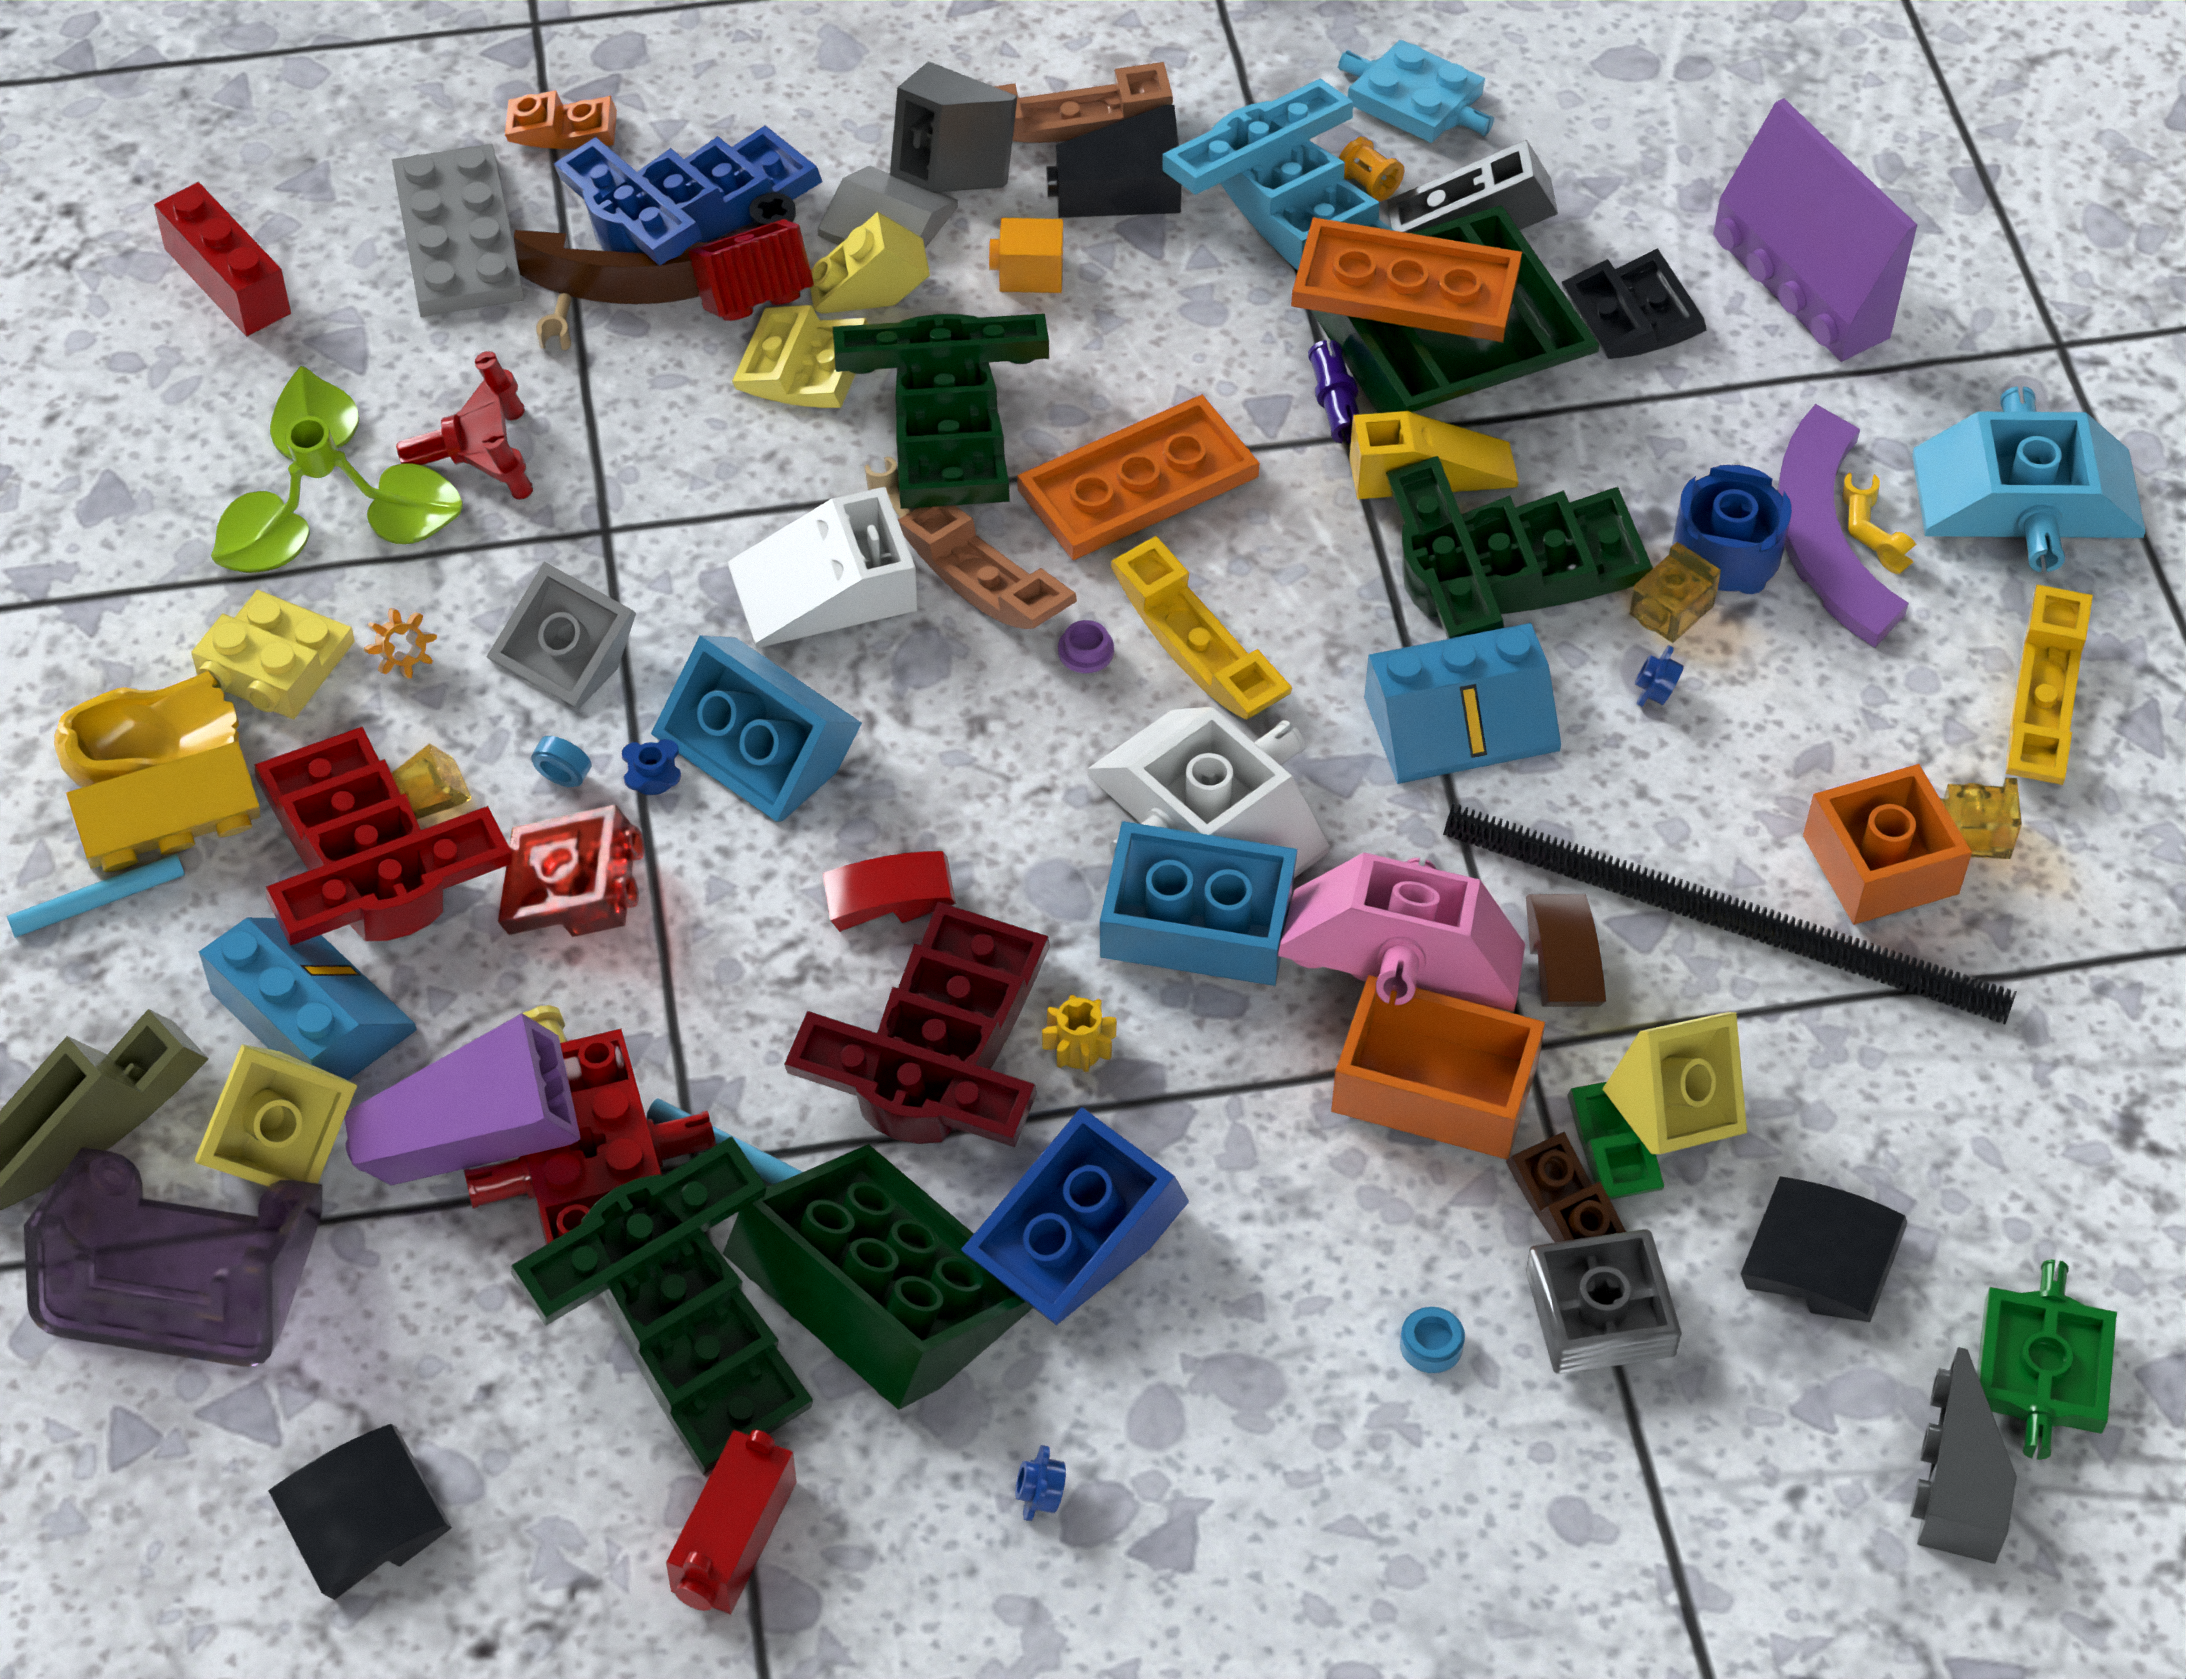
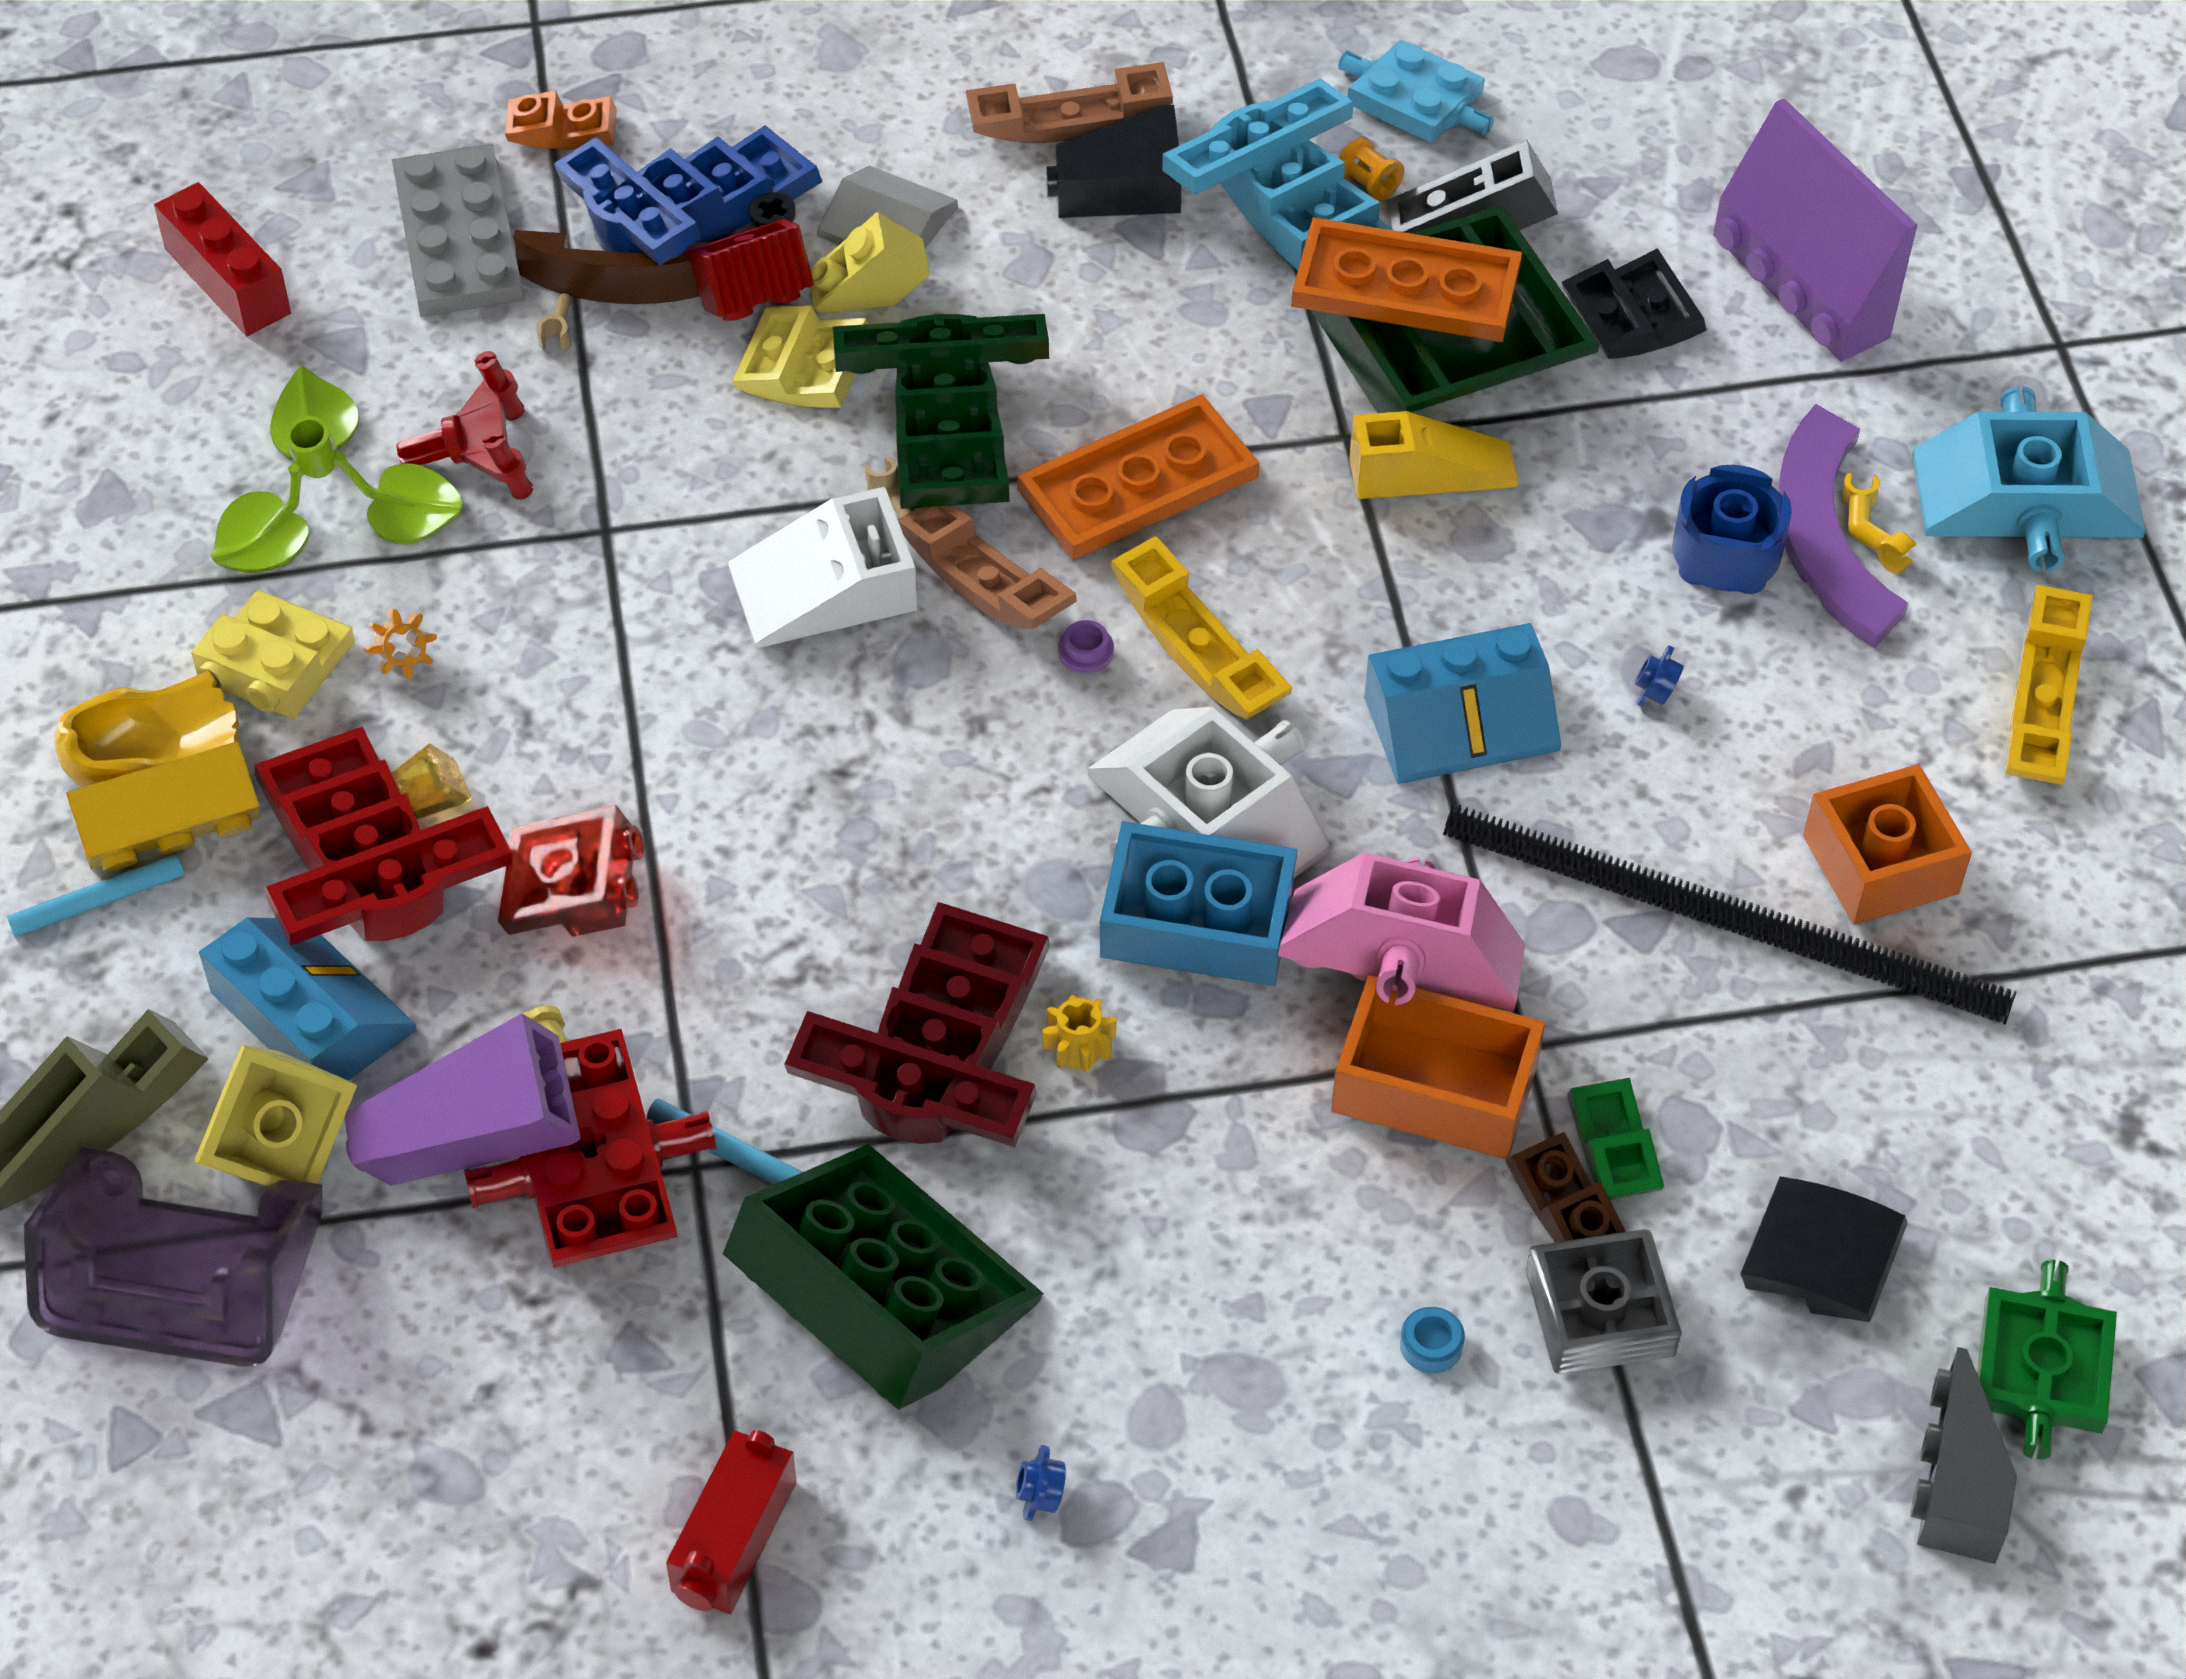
(359, 1509): black slope -> none
(561, 761): dark azure tile -> none
(564, 636): light grey slope -> none
(651, 778): blue plate -> none
(676, 1299): dark green slope -> none
(754, 726): dark azure slope -> none
(887, 884): red slope -> none
(952, 131): dark grey slope -> none
(1028, 255): light orange brick -> none
(1076, 1218): blue slope -> none
(1335, 388): dark purple pin -> none
(1507, 556): dark green slope -> none
(1567, 950): reddish brown slope -> none
(1675, 593): clear yellow brick -> none
(1682, 1084): light yellow slope -> none
(1986, 816): clear yellow brick -> none

